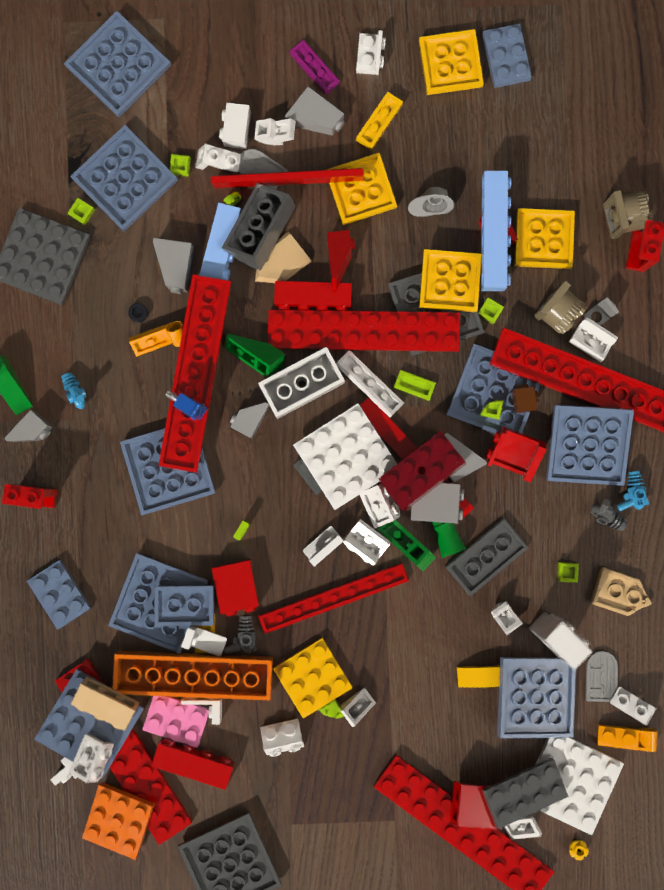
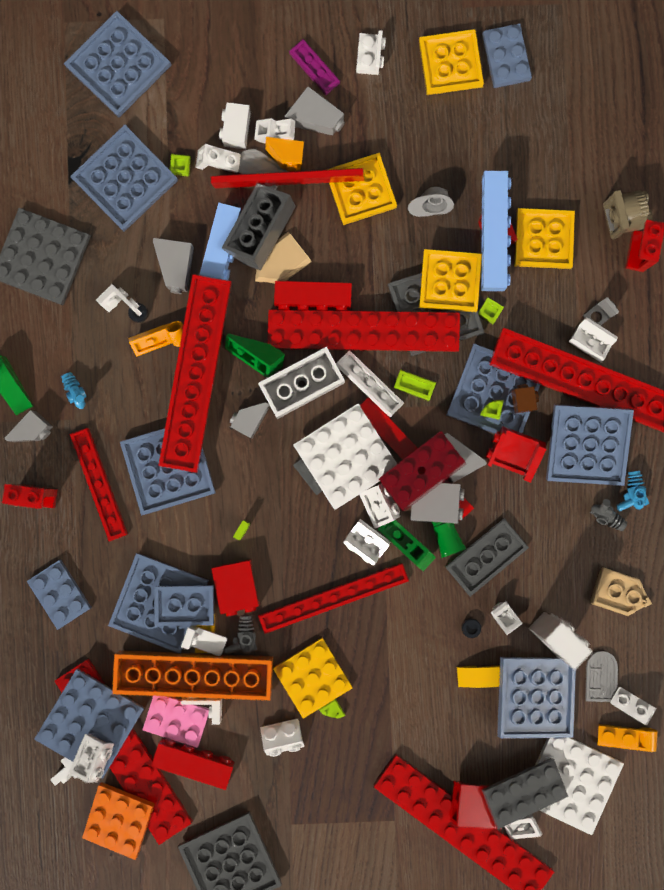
(81, 211): lime tile -> none
(98, 484): none -> red tile
(105, 703): tan brick -> none
(112, 296): none -> white bracket
(187, 405): blue piece -> none
(233, 199): lime tile -> none
(285, 152): none -> light orange slope
(322, 545): white bracket -> none
(340, 254): red slope -> none
(357, 706): white slope -> none
(379, 121): yellow plate -> none
(471, 628): none -> black tile
(561, 309): dark tan piece -> none
(567, 572): lime tile -> none
(578, 844): yellow plate -> none

